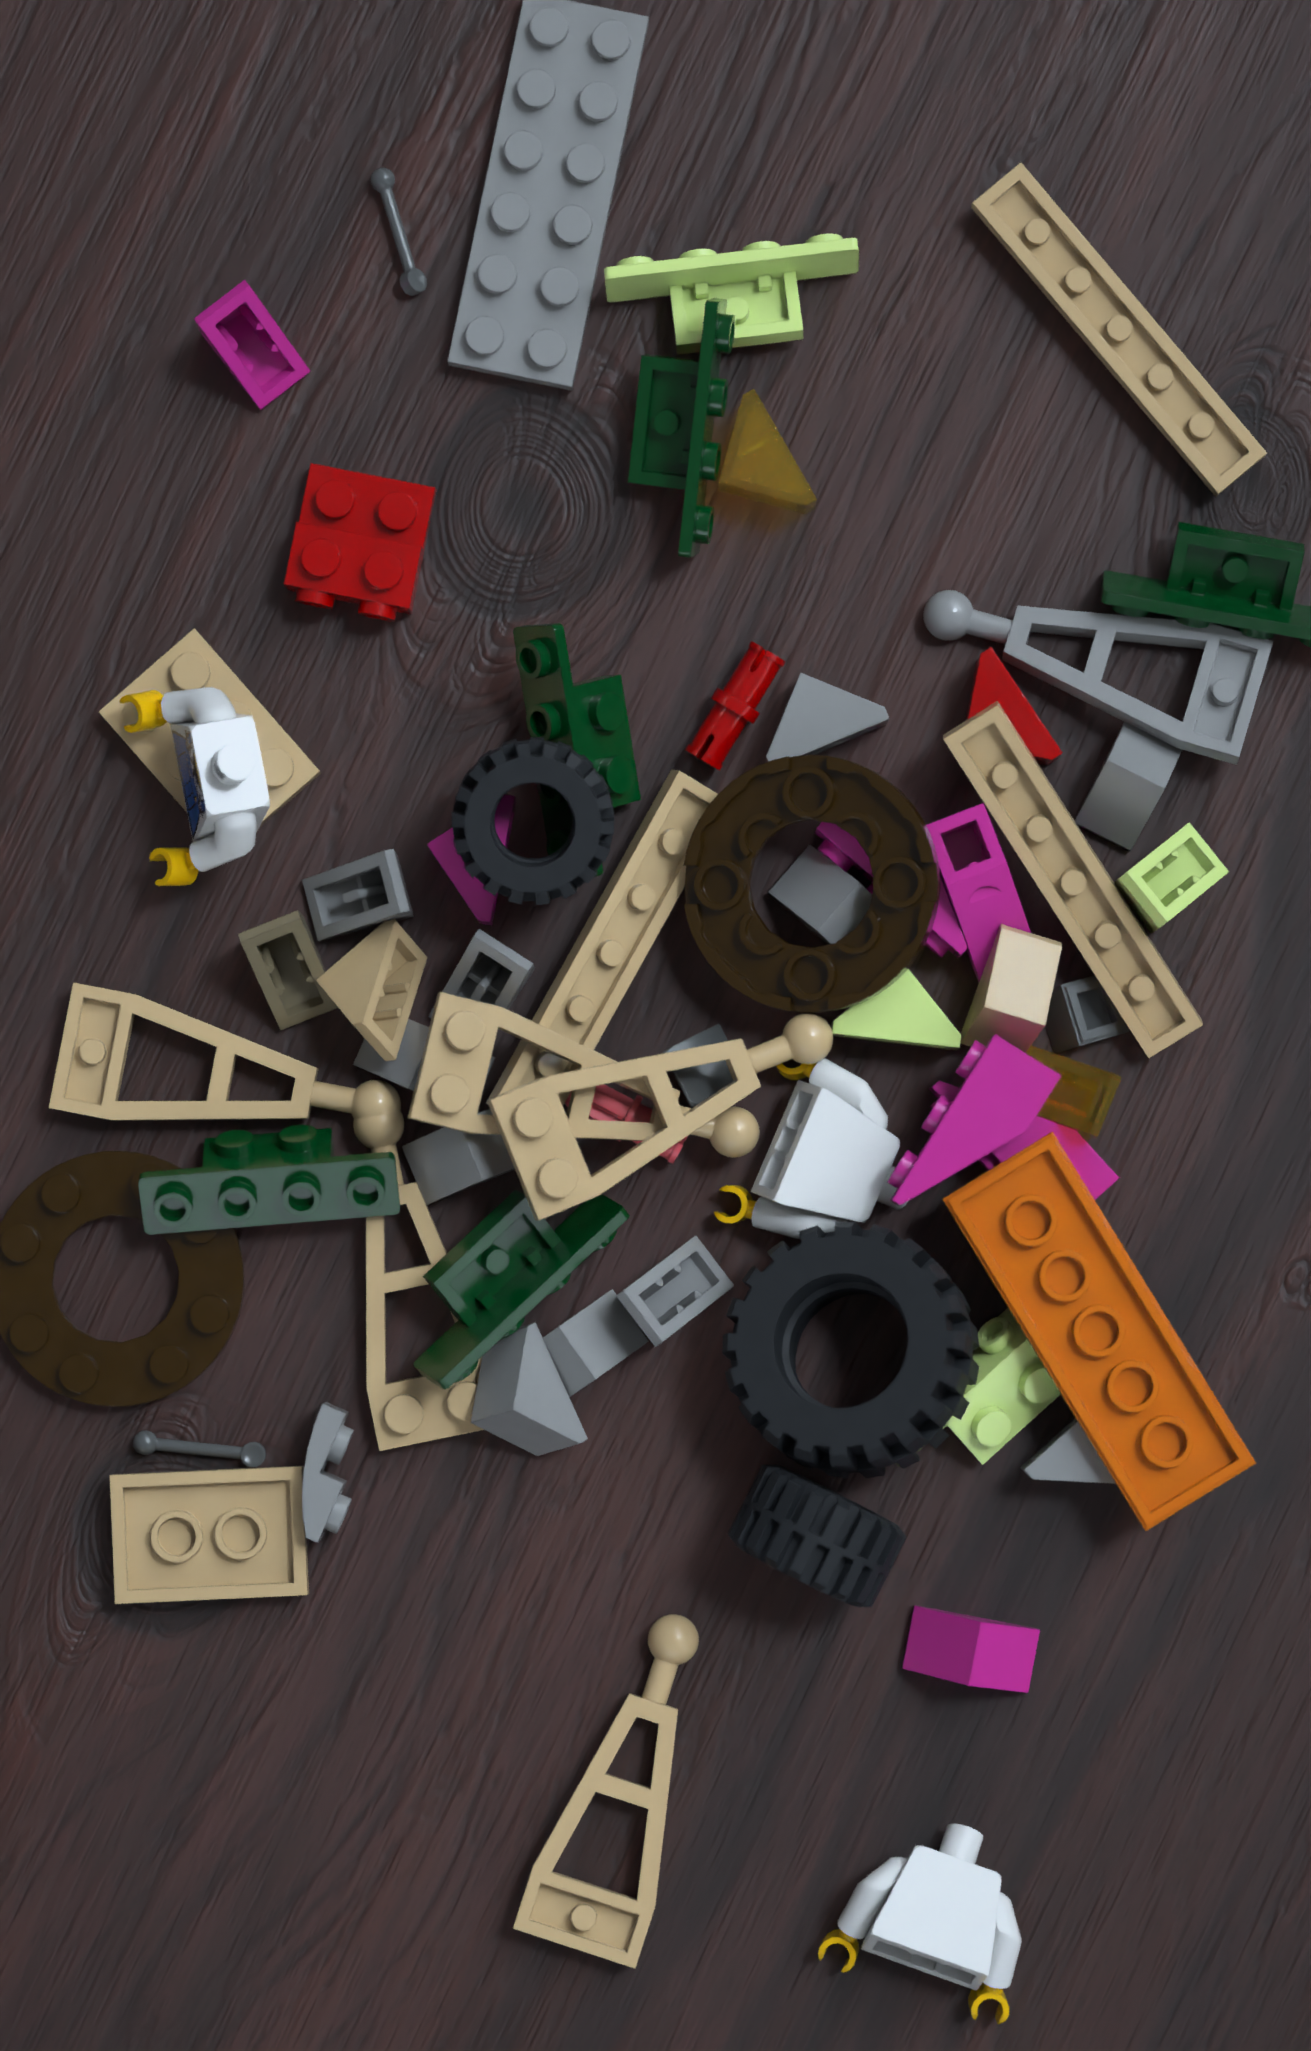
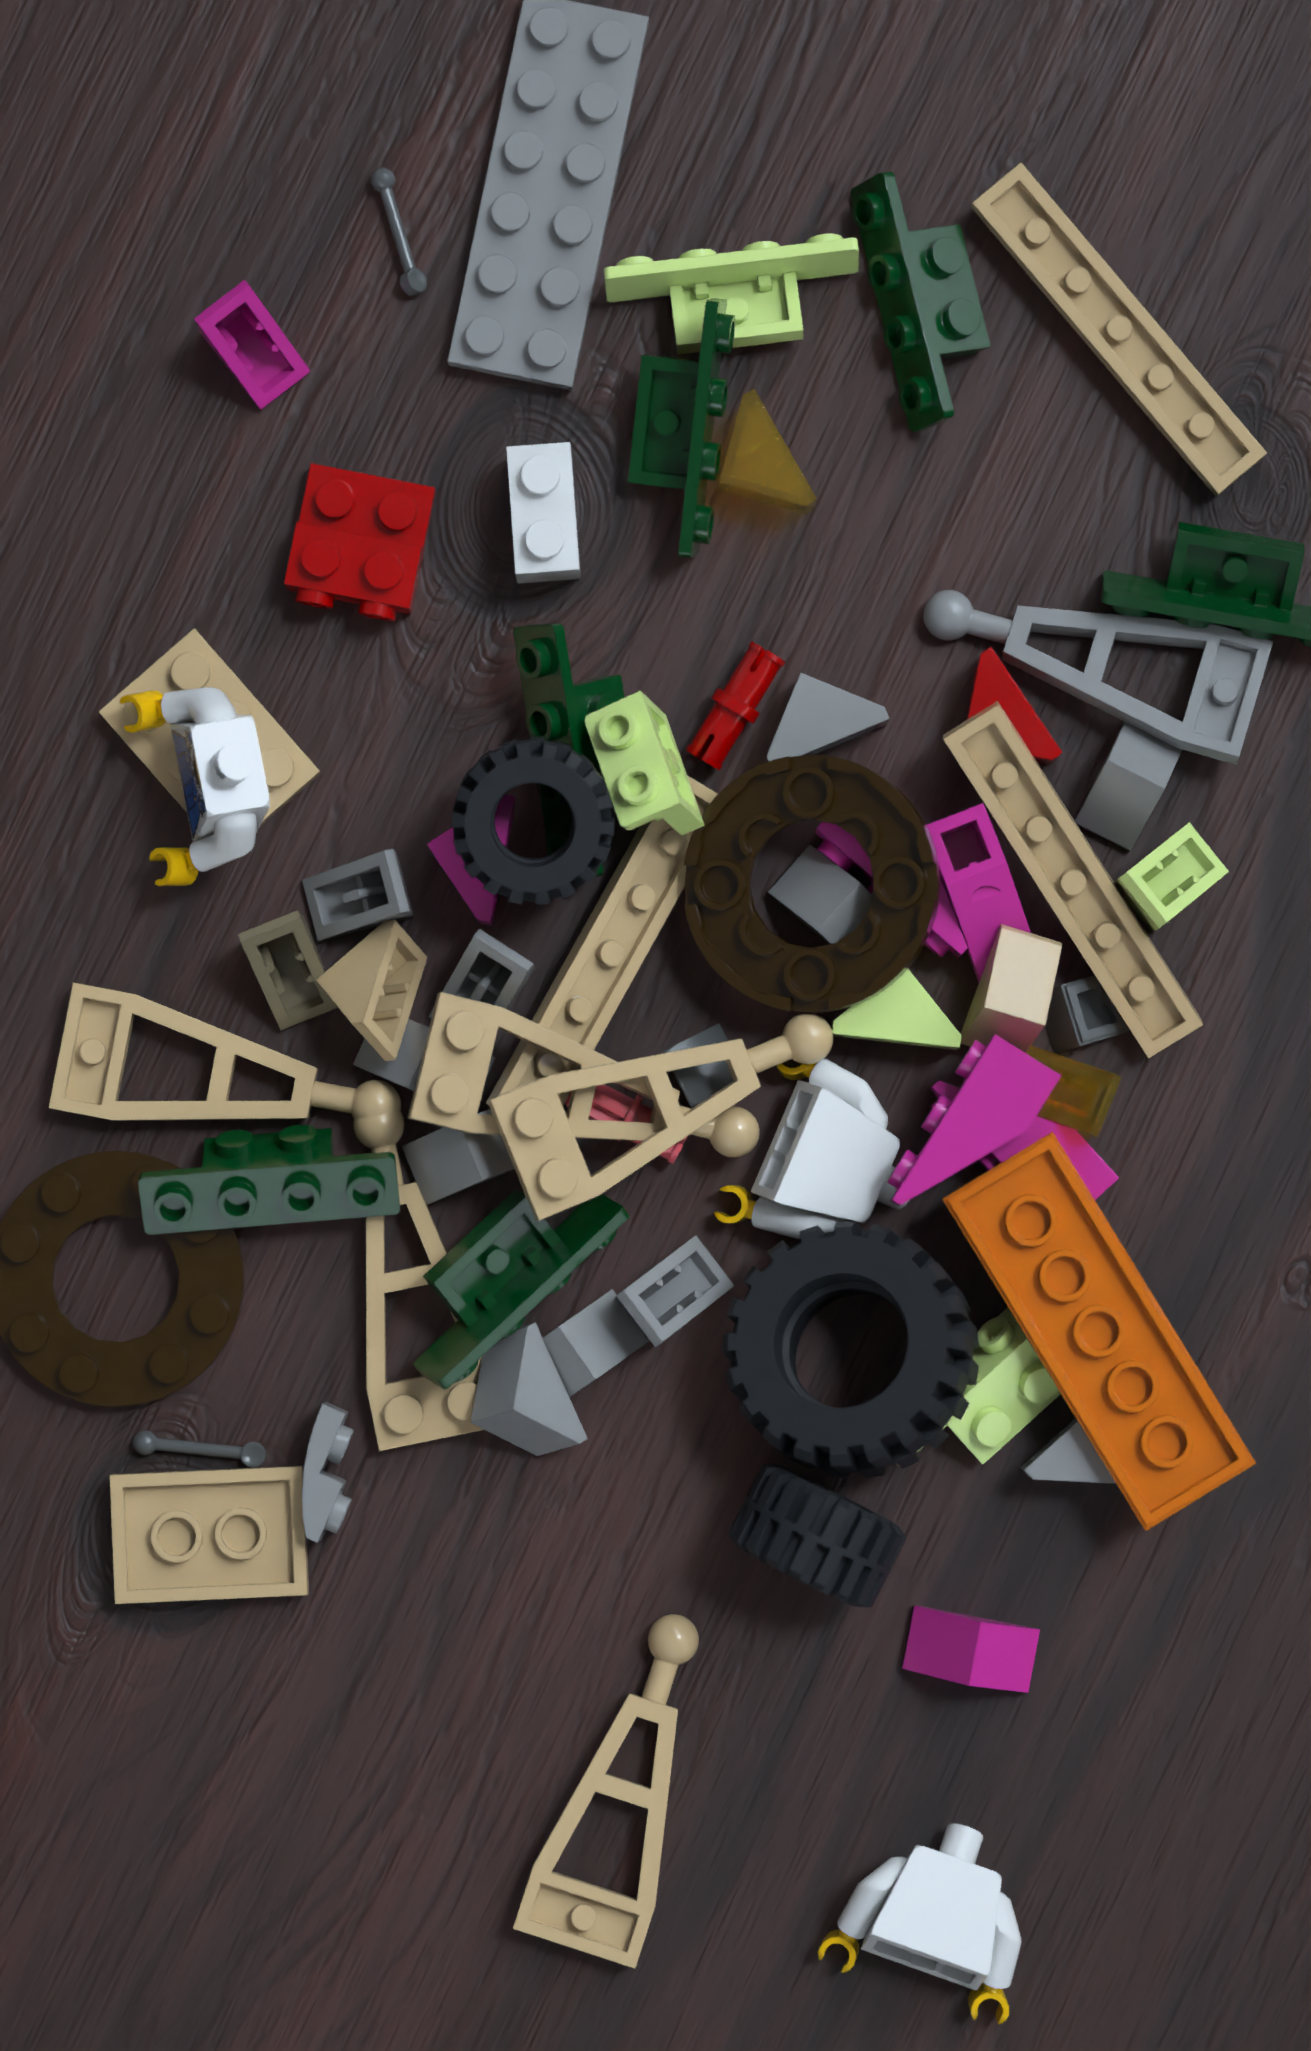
(543, 512): none -> white piece
(642, 765): none -> yellowish green bracket
(922, 297): none -> dark green bracket

